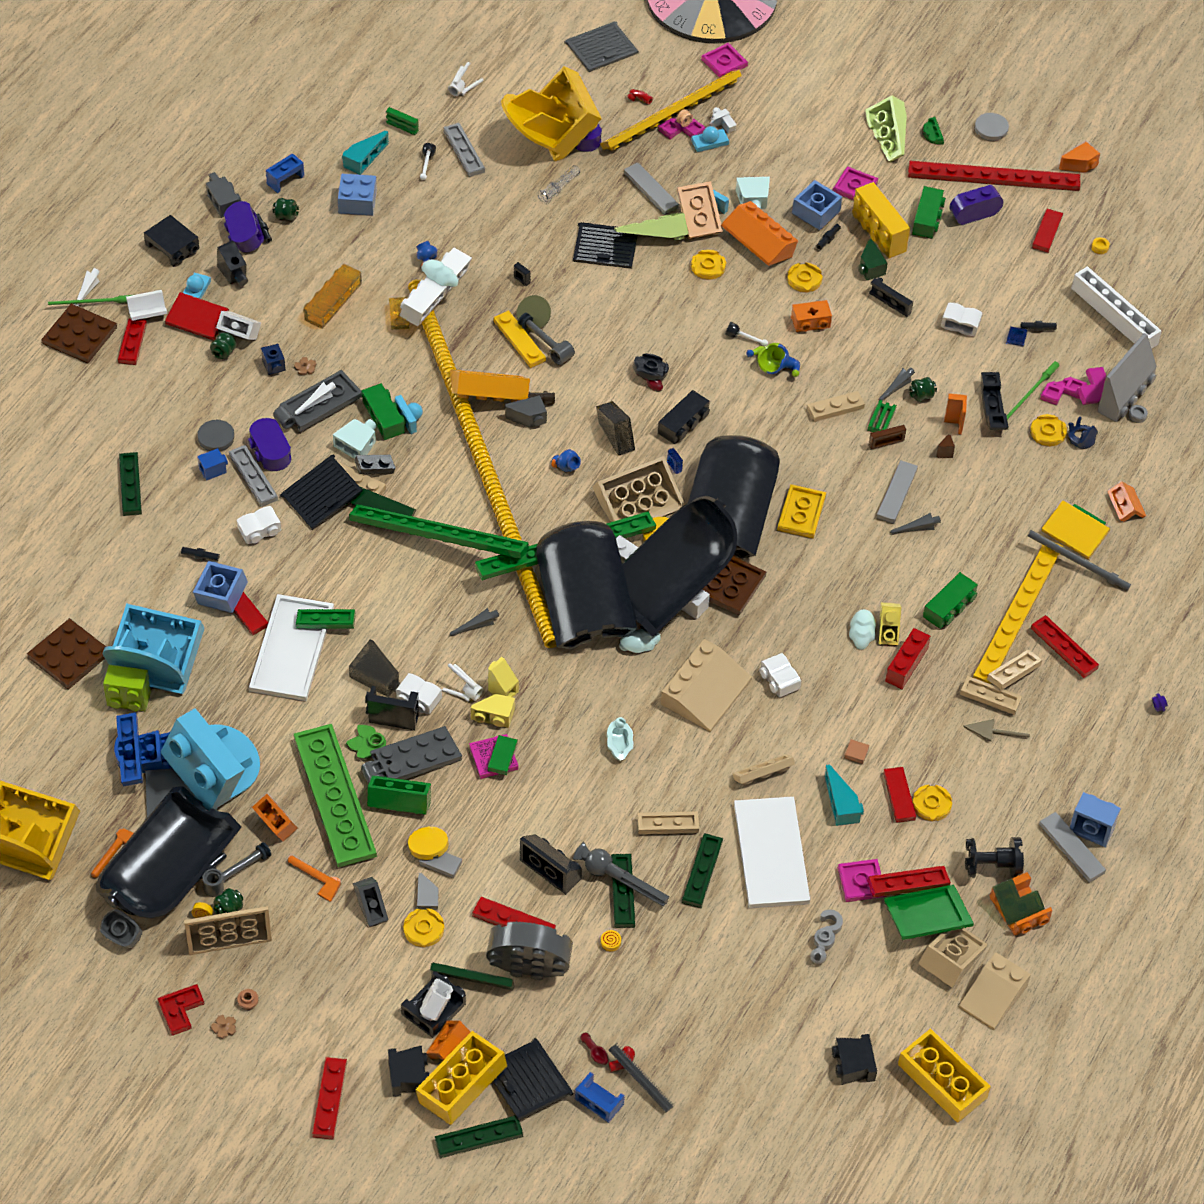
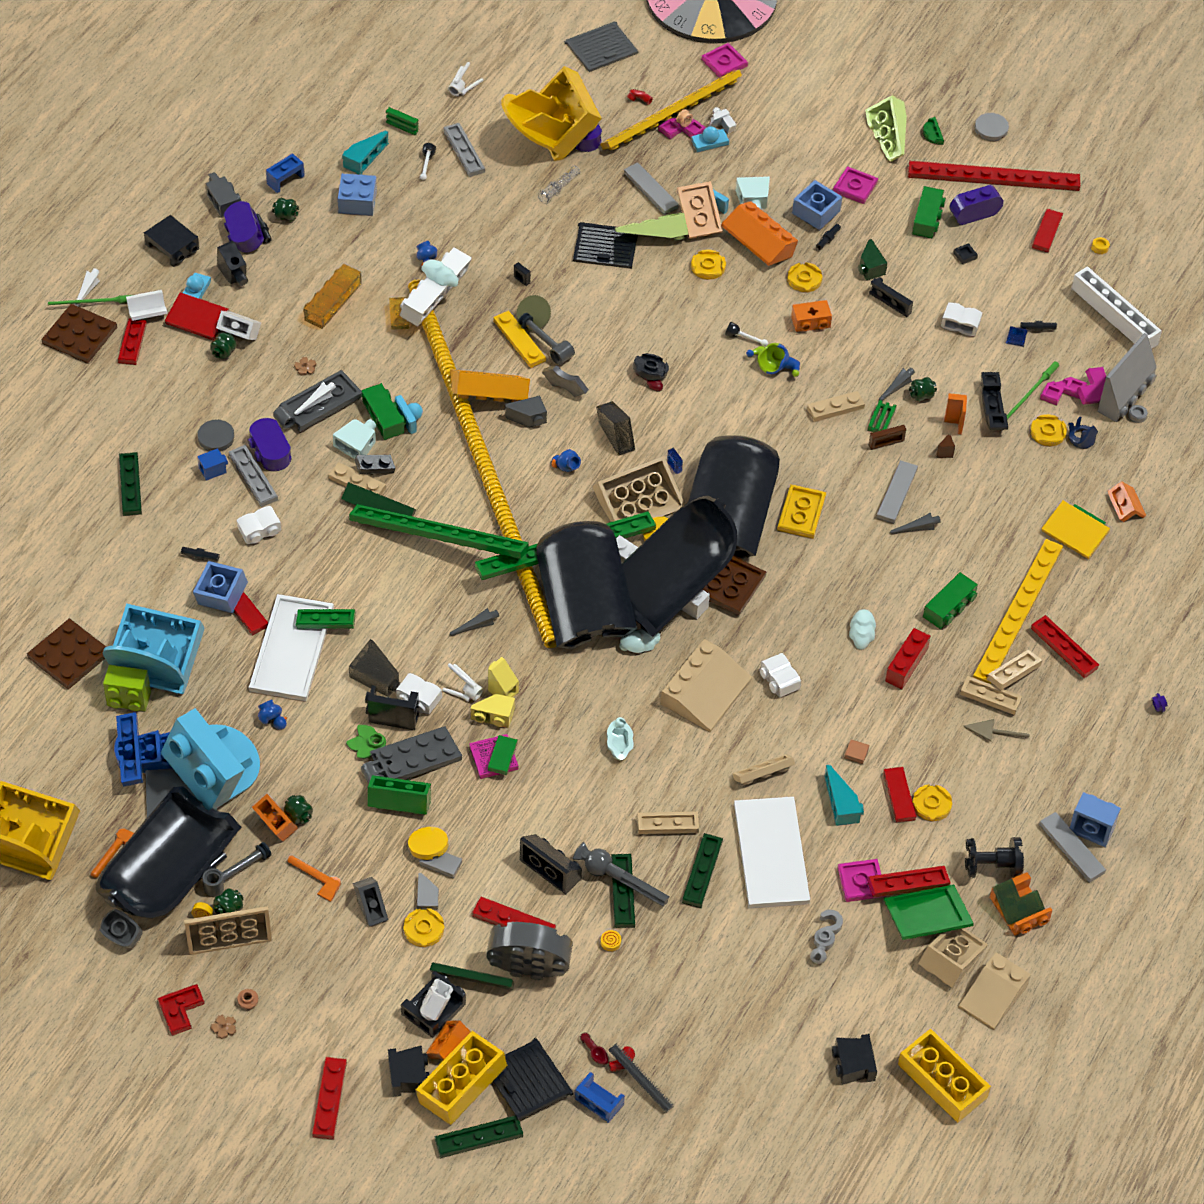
(272, 711): none -> blue animal
(273, 359): dark blue brick -> none
(298, 809): none -> dark green piece
(321, 492): black piece -> none
(335, 795): bright green plate -> none
(547, 398): dark brown pin -> none
(569, 382): none -> flat silver tile
(683, 417): black brick -> none
(881, 220): yellow brick -> none
(889, 623): light yellow slope -> none
(965, 253): none -> black tile
(1080, 159): orange slope -> none
(1112, 578): dark grey bar -> none

